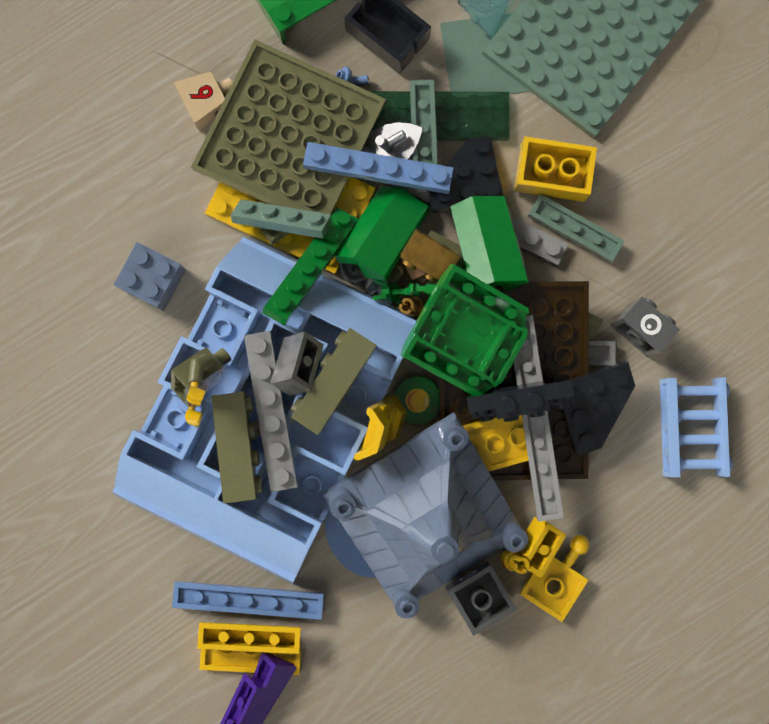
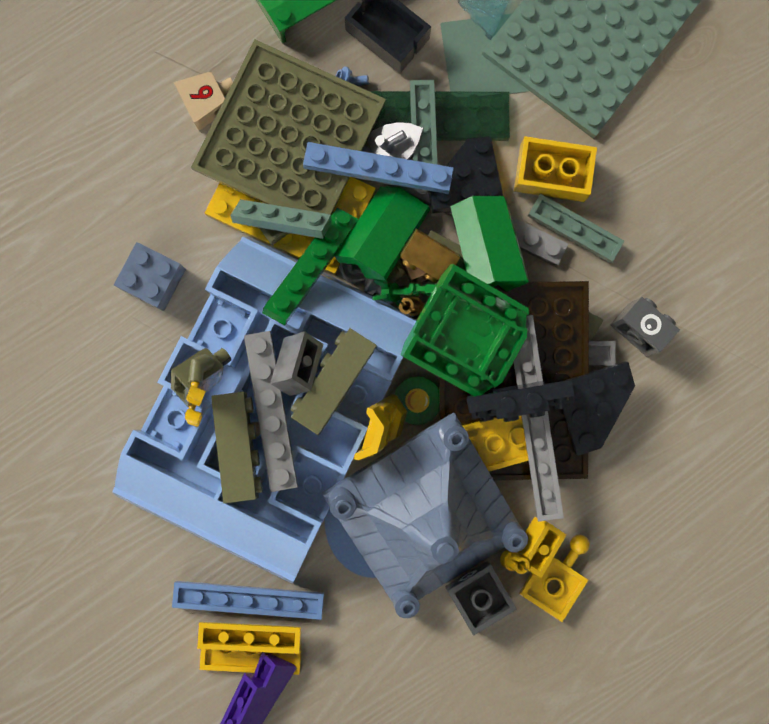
(672, 438): light blue fence -> none

